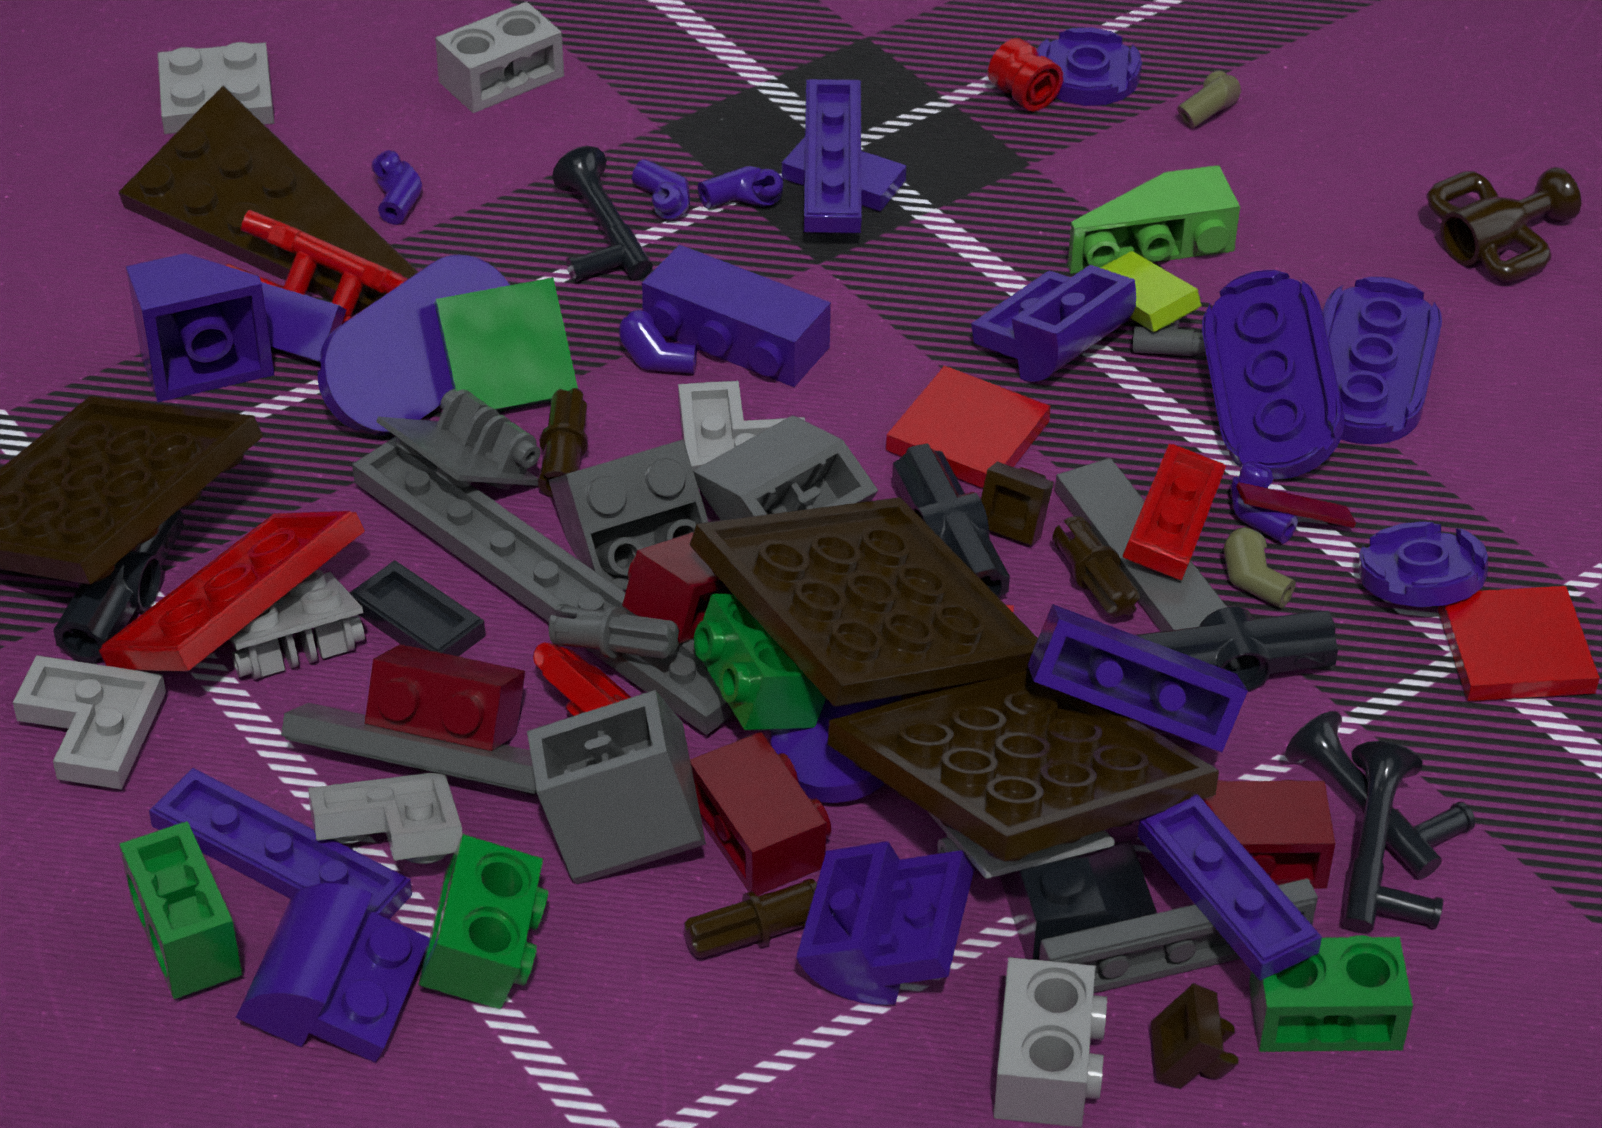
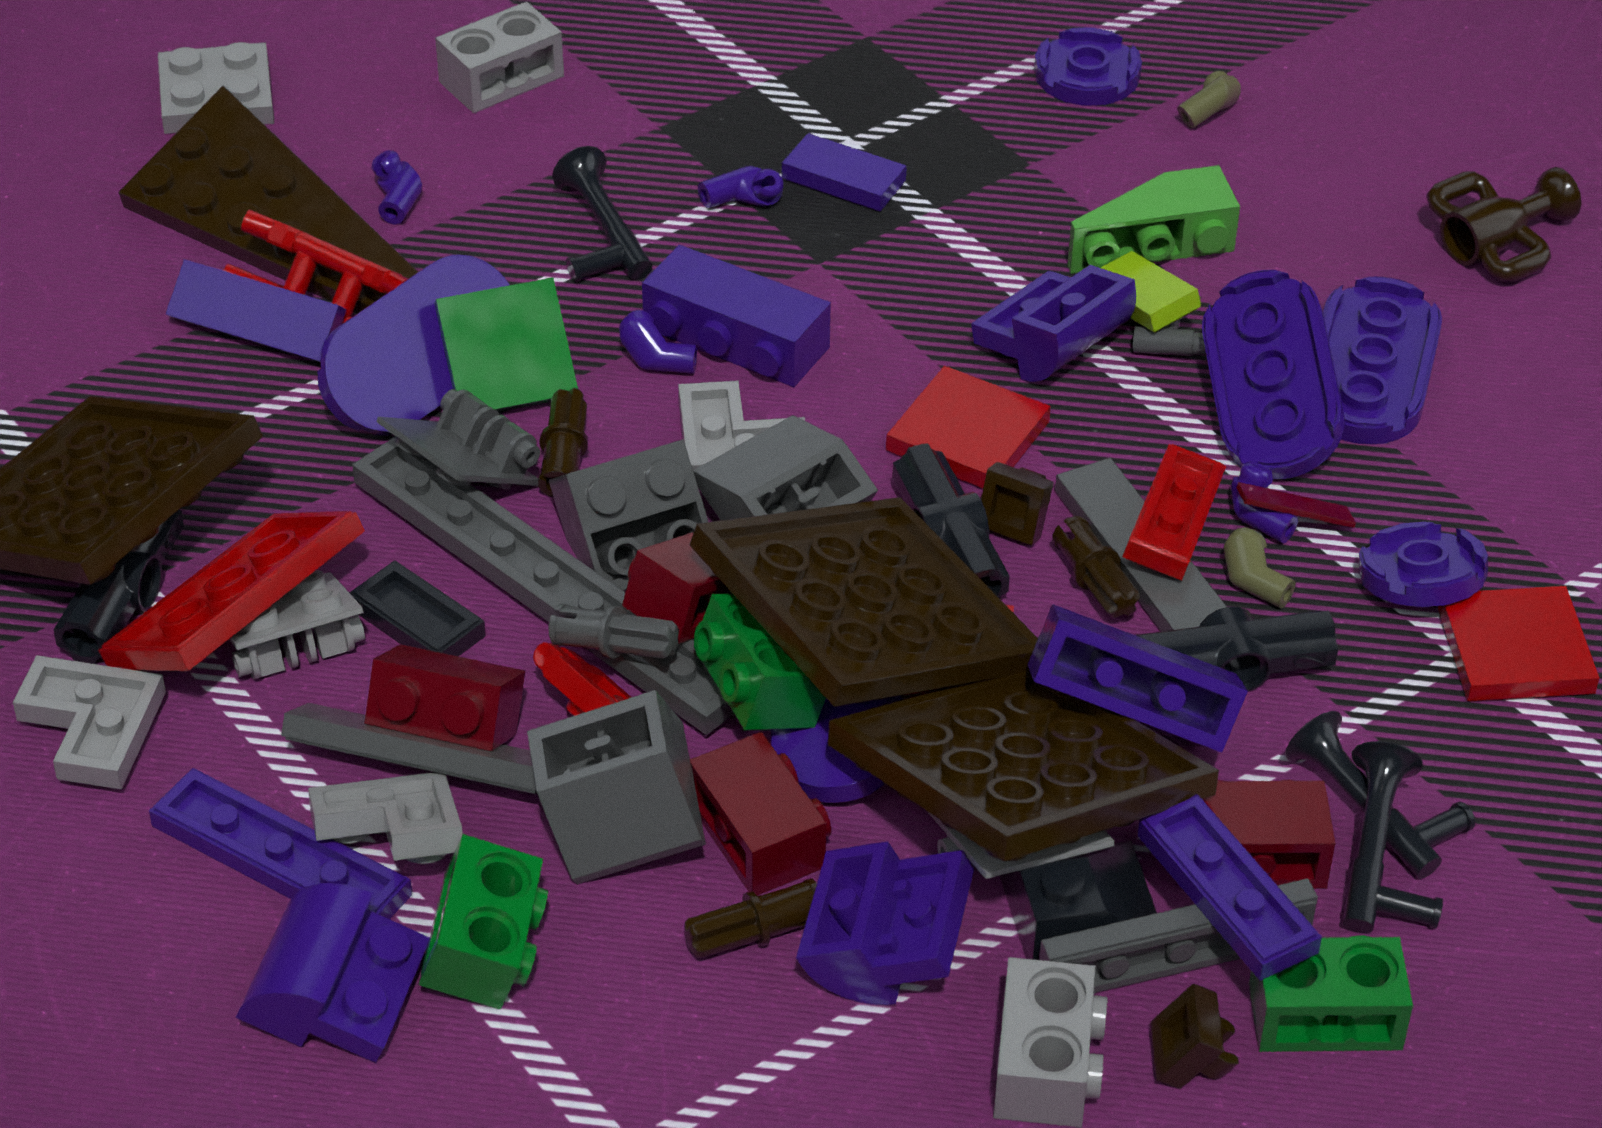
(181, 909): green brick -> none
(198, 325): dark purple slope -> none
(670, 189): dark purple arm -> none
(833, 156): dark purple tile -> none
(1025, 74): red wheel -> none

